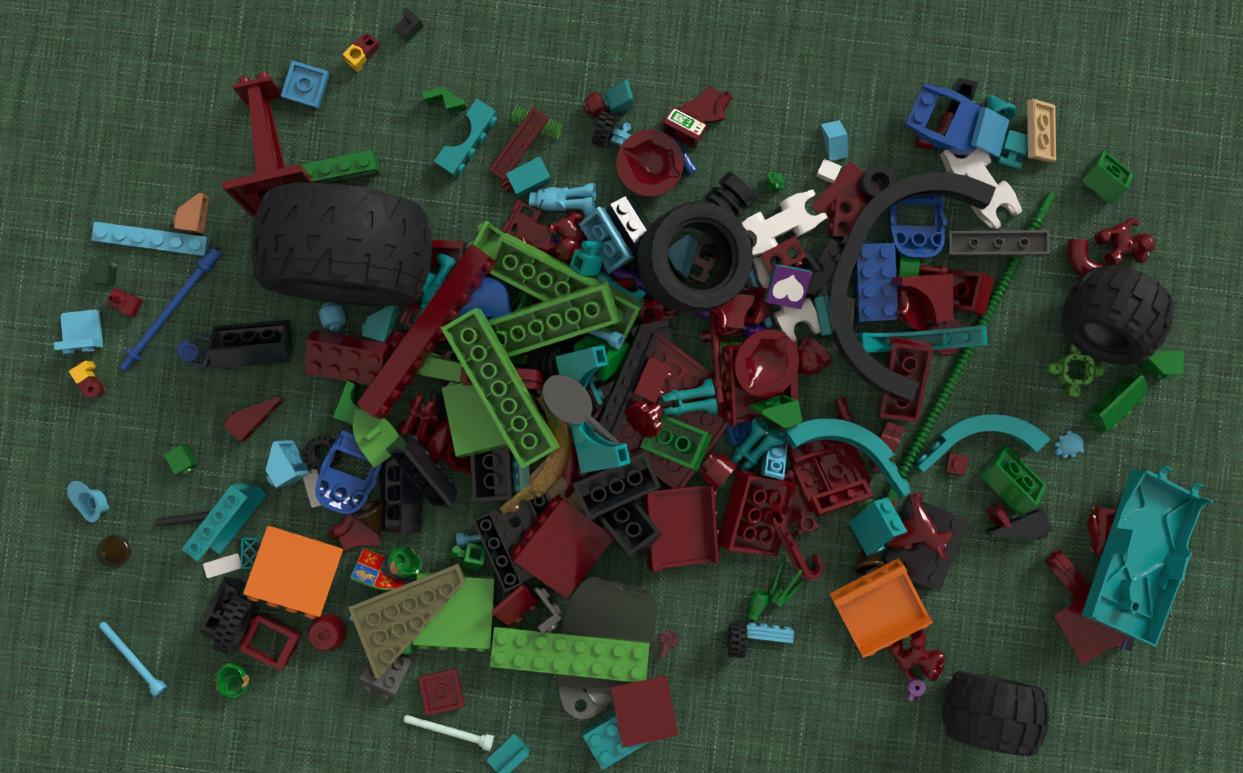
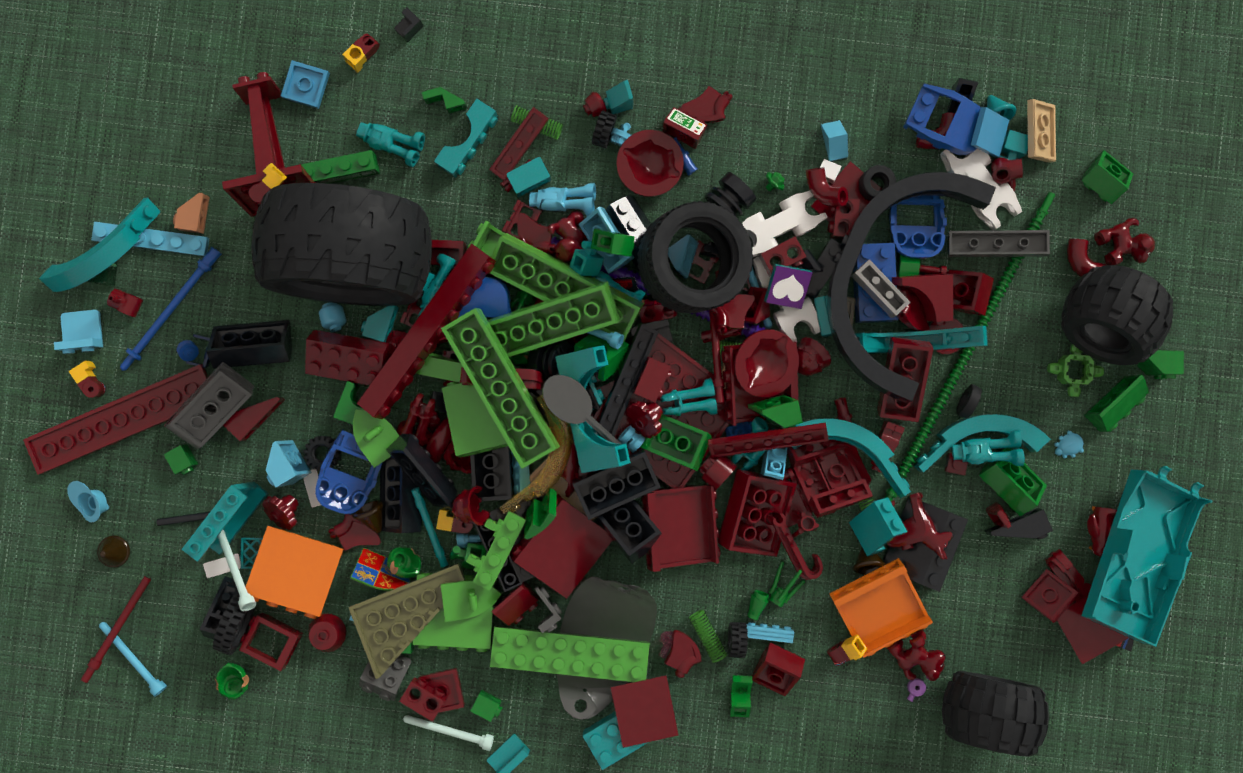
(95, 662): none -> dark red bar
(105, 253): none -> teal arch
(112, 421): none -> dark red plate
(197, 419): none -> dark grey hinge
(246, 601): none -> light aqua piece
(273, 178): none -> leg
(281, 510): none -> dark red plant
(383, 138): none -> teal piece
(421, 505): none -> teal piece
(421, 704): none -> dark red brick
(451, 523): none -> leg
(466, 599): none -> bright green shield
(467, 507): none -> dark red helmet
(487, 706): none -> green brick
(505, 536): none -> bright green hinge
(540, 514): none -> green slope
(612, 242): none -> green slope
(631, 438): none -> medium azure wheel
(683, 653): none -> dark red arm
(711, 643): none -> bright green piece
(740, 696): none -> green slope
(768, 440): none -> dark red tile
(778, 669): none -> dark red slope
(823, 191): none -> dark red cylinder
(847, 650): none -> leg
(880, 288): none -> light grey brick
(969, 401): none -> black tyre
(979, 450): none -> teal piece
(1012, 168): none -> dark red piece
(1050, 595): none -> dark red tile

